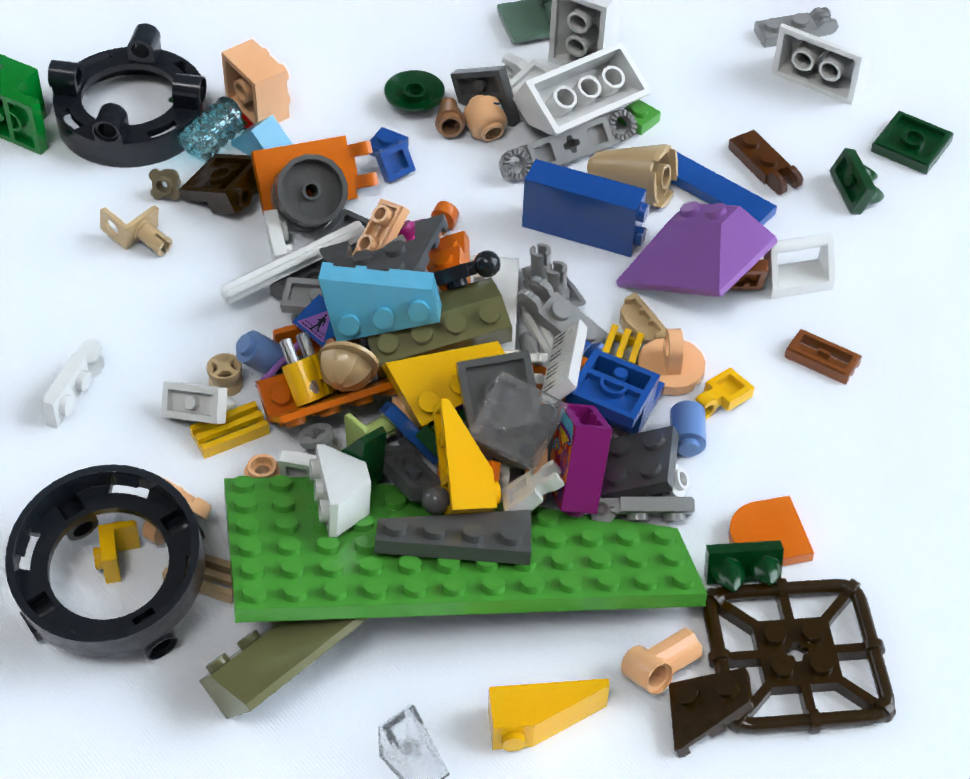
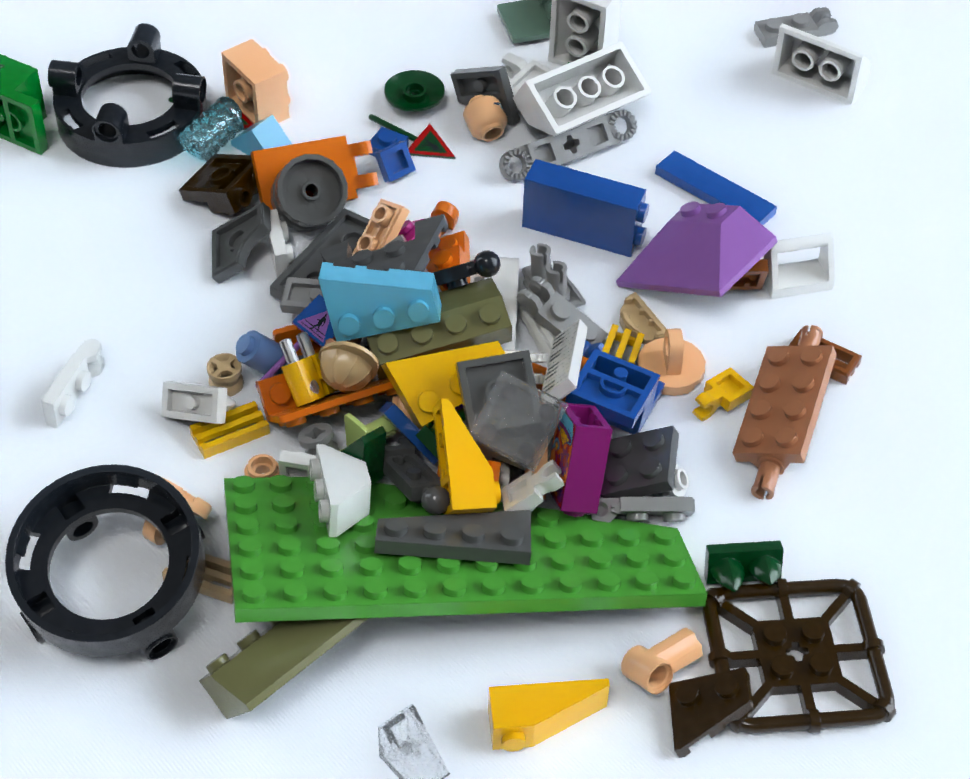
(114, 538): yellow bracket -> none
(140, 229): tan bracket -> none
(173, 182): dark tan plate -> none
(235, 240): none -> dark grey tile
(288, 263): white axle -> none
(426, 144): none -> piece
(449, 119): medium nougat cone -> none
(530, 343): light grey piece -> none
(642, 166): tan cone -> none
(644, 114): bright green plate -> none
(690, 423): medium blue brick -> none
(765, 162): reddish brown hinge -> none
(772, 521): orange tile -> none
(784, 408): none -> nougat plate
(855, 181): dark green tile -> none
(912, 142): dark green tile -> none

